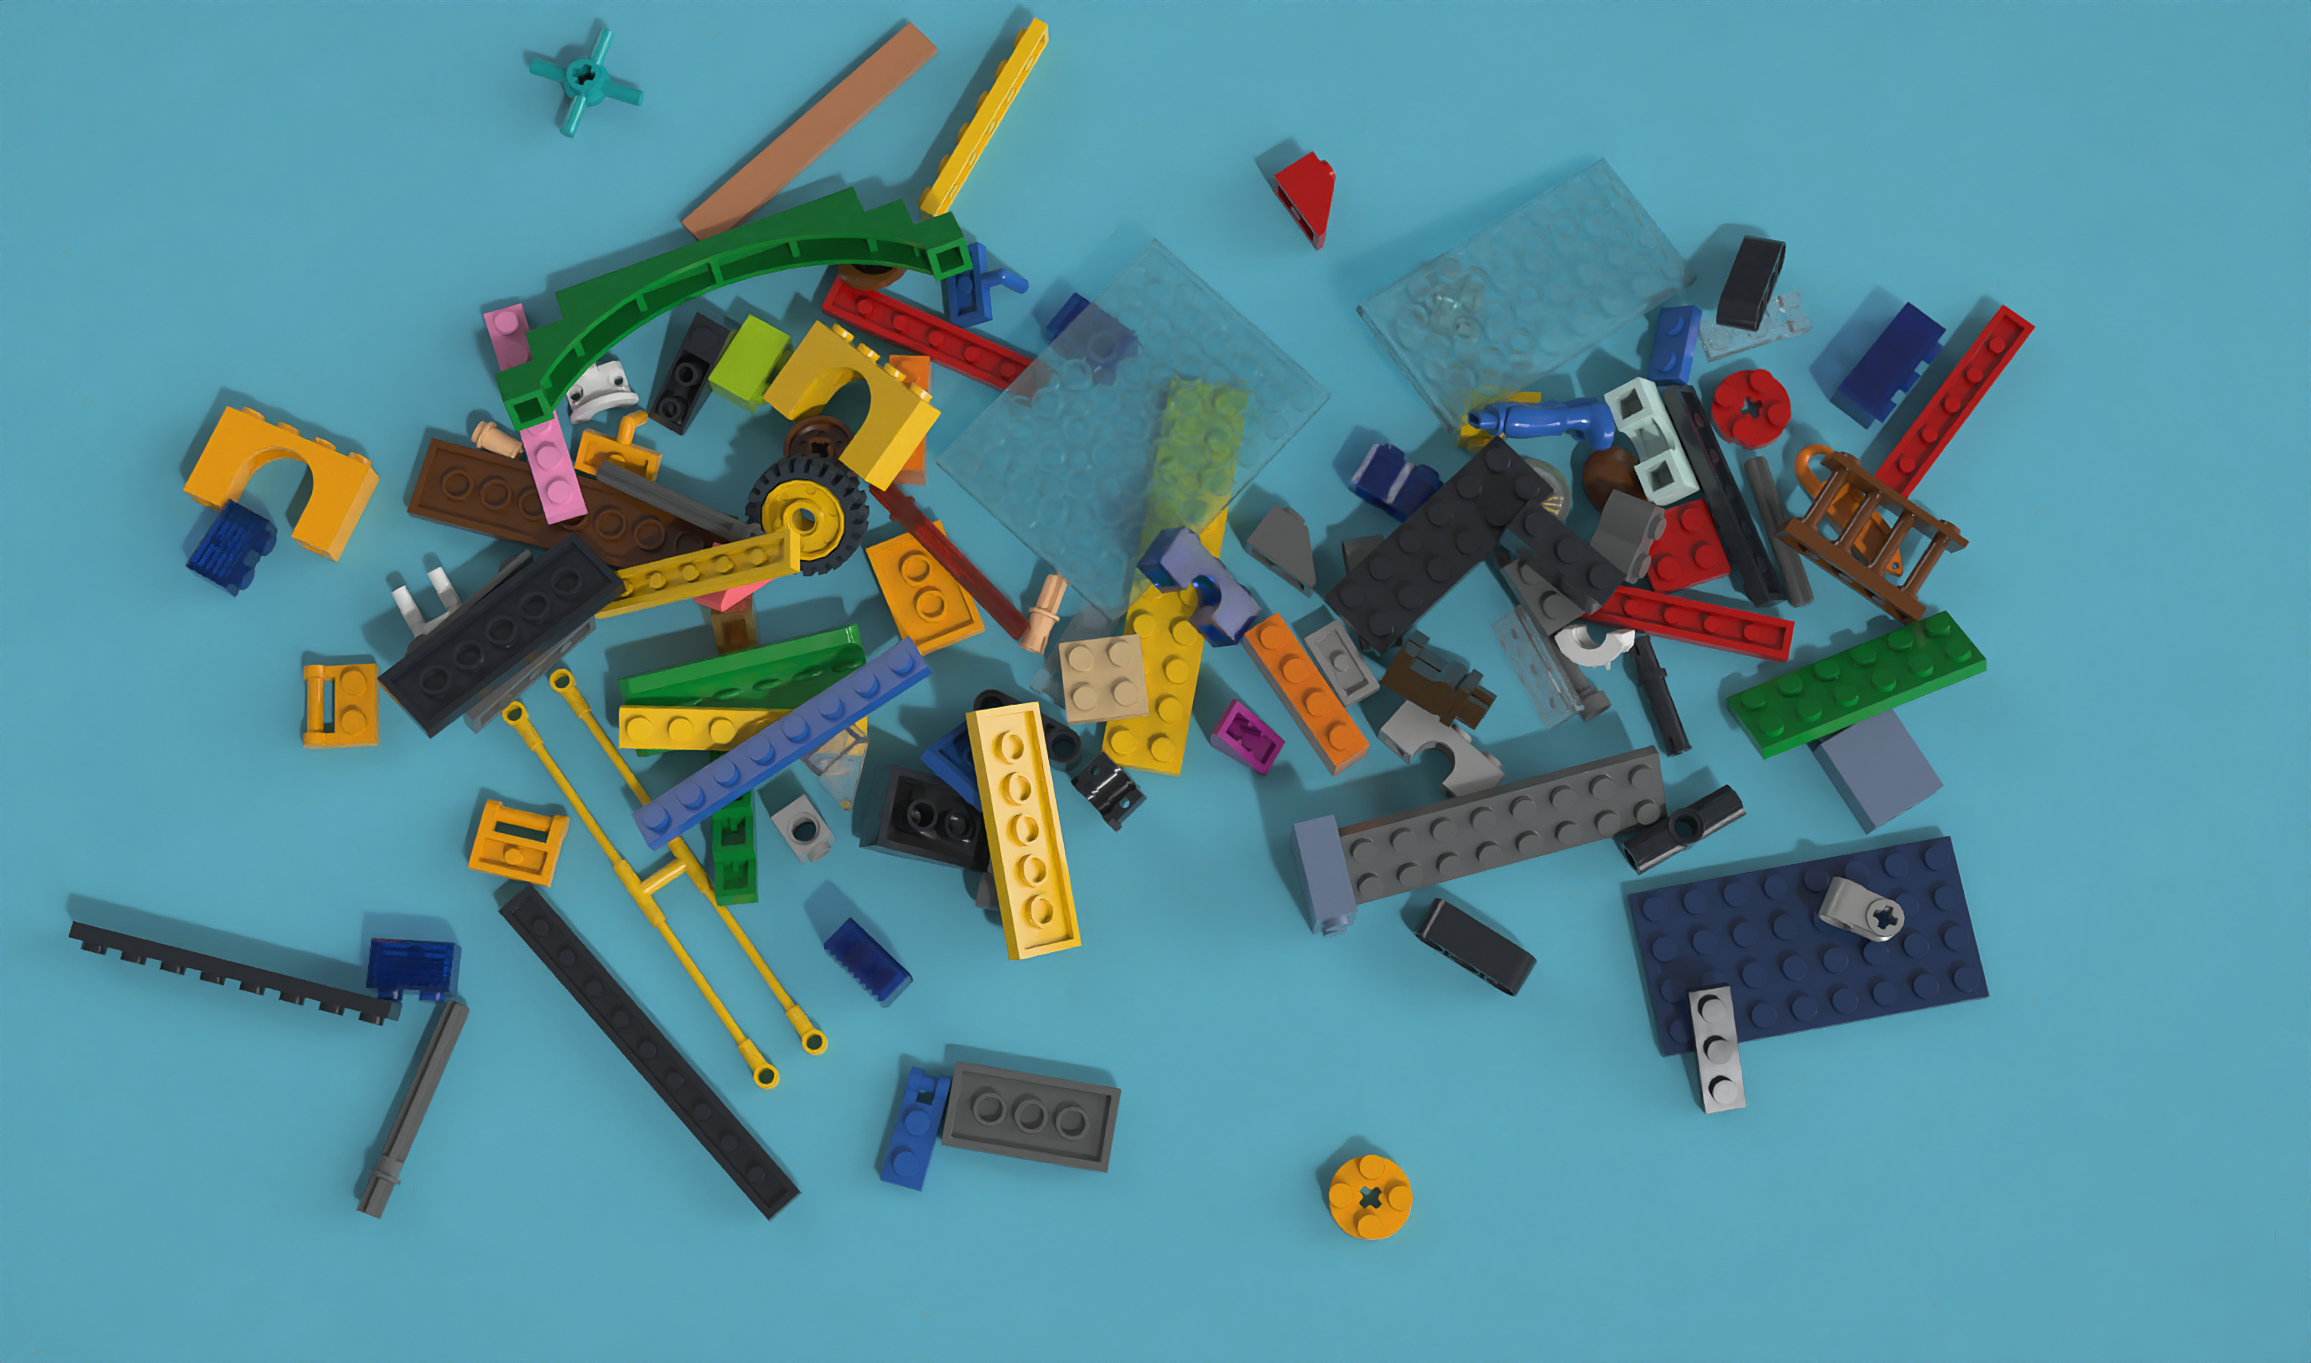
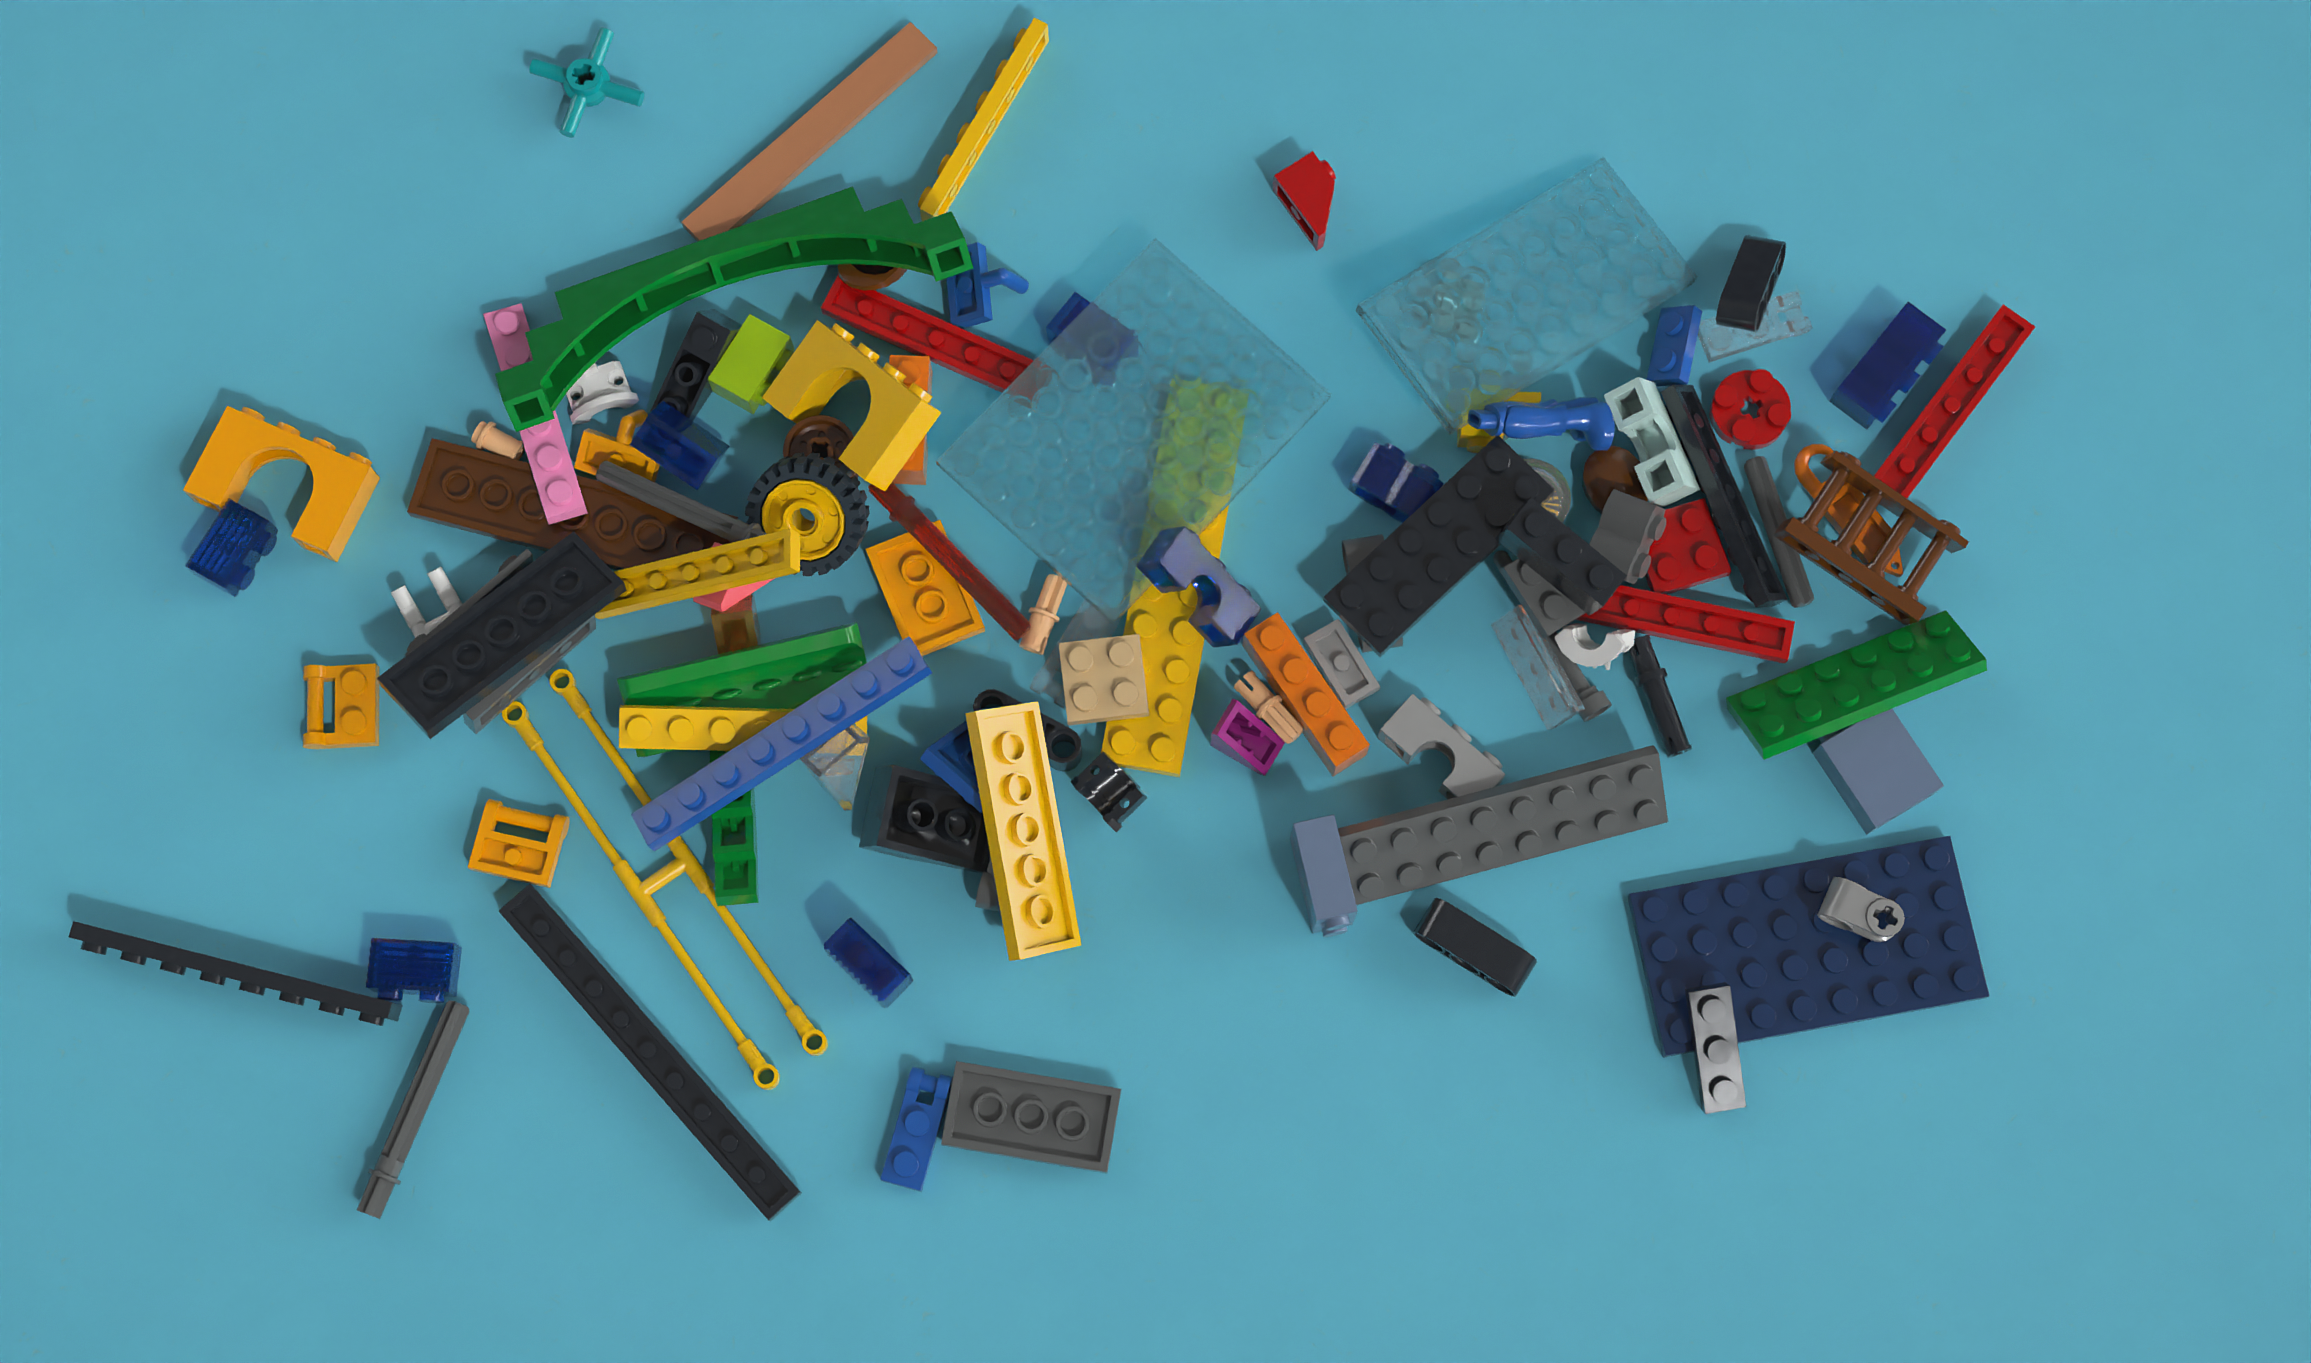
(679, 445): none -> clear blue brick
(795, 815): light grey brick -> none
(1269, 708): none -> light nougat axle
(1284, 547): dark grey slope -> none
(1372, 1173): light orange plate -> none
(1438, 684): dark brown hips -> none
(1703, 816): black piece -> none

